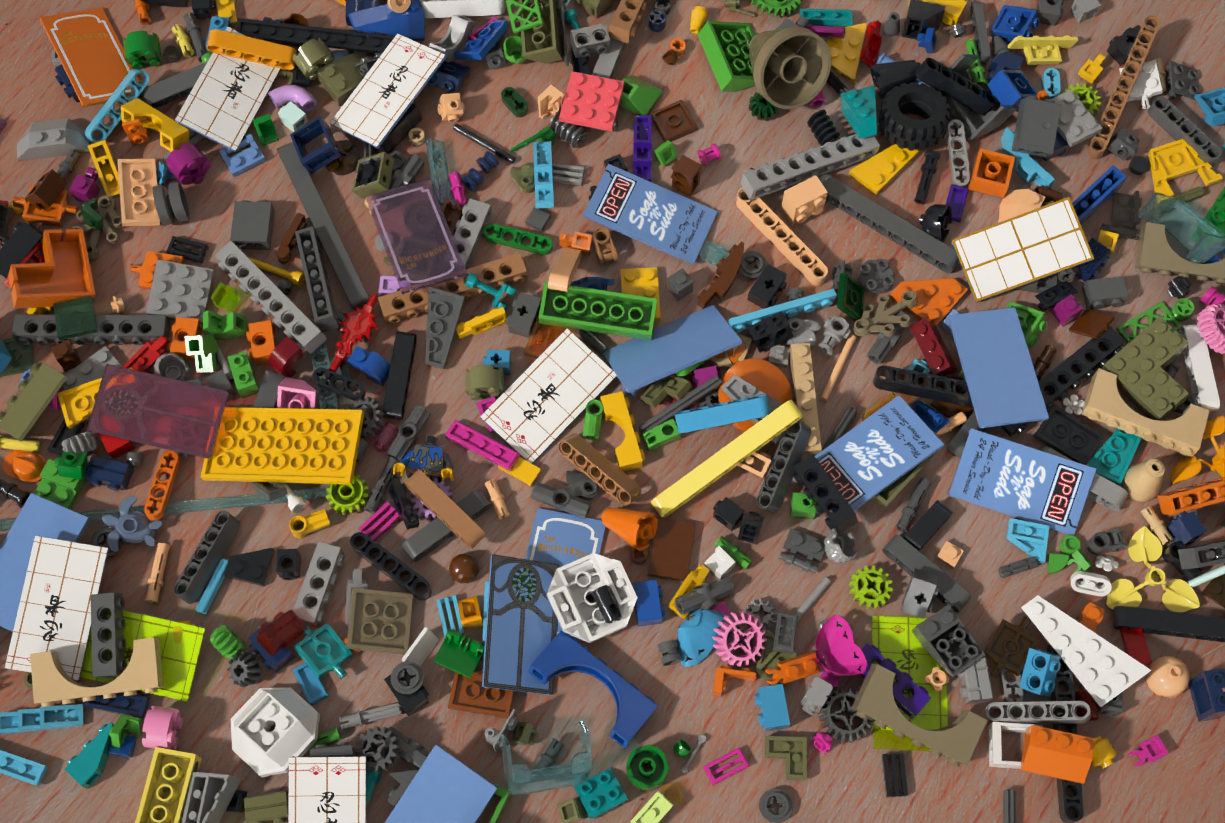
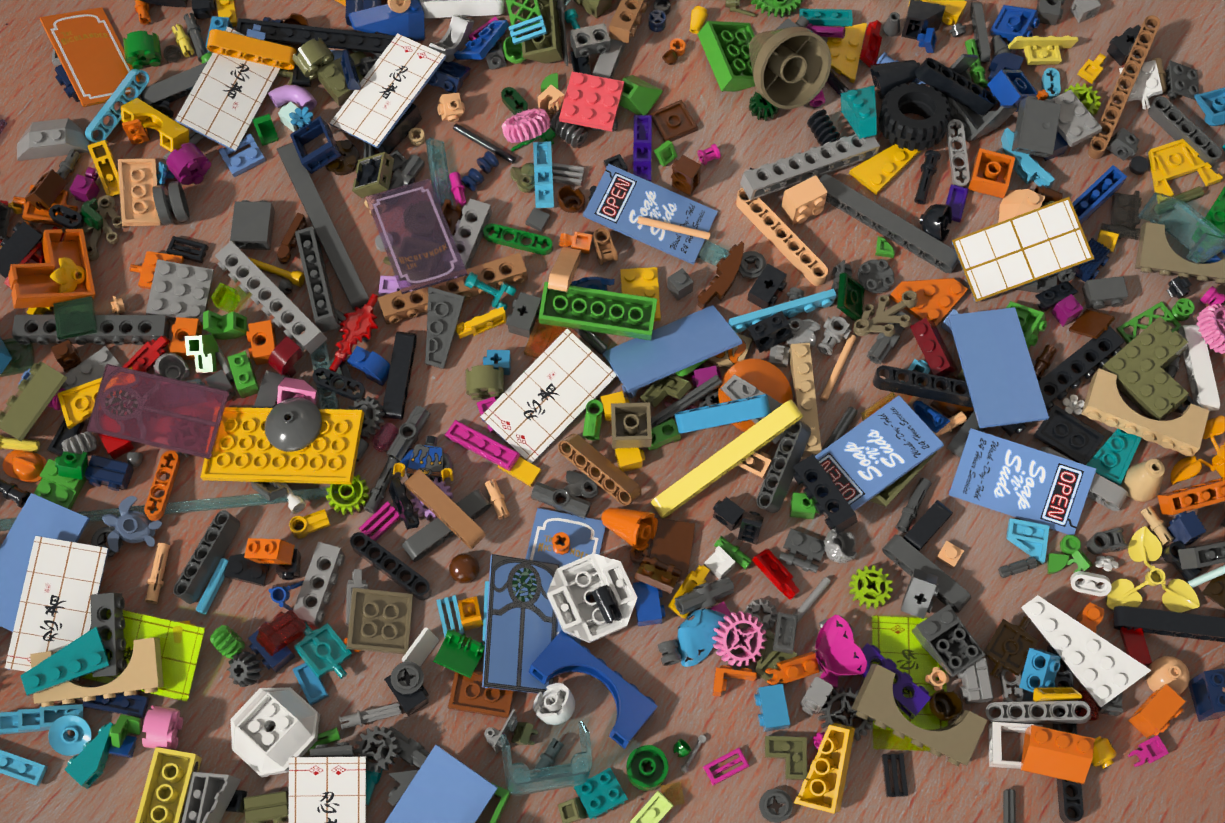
(64, 220): none -> black beam
(66, 275): none -> yellow plate
(66, 744): none -> medium azure dish
(71, 662): none -> teal wing
(164, 105): none -> black plate
(255, 32): none -> medium blue tile
(269, 551): none -> orange brick
(282, 594): none -> blue plant
(299, 430): none -> dark grey dish
(302, 117): none -> dark azure plant
(350, 72): none -> dark blue slope
(524, 24): none -> medium azure tile
(526, 125): none -> bright pink gear
(550, 80): none -> bright green tile
(555, 704): none -> white cylinder
(558, 548): none -> orange bush
(570, 199): none -> reddish brown hair
(631, 425): none -> dark tan brick
(658, 574): none -> reddish brown plate
(672, 227): none -> light nougat bar
(776, 573): none -> red hinge
(828, 772): none -> yellow wedge
(883, 248): none -> bright green tile
(945, 705): none -> dark brown hair
(1055, 694): none -> yellow slope
(1157, 711): none -> orange brick

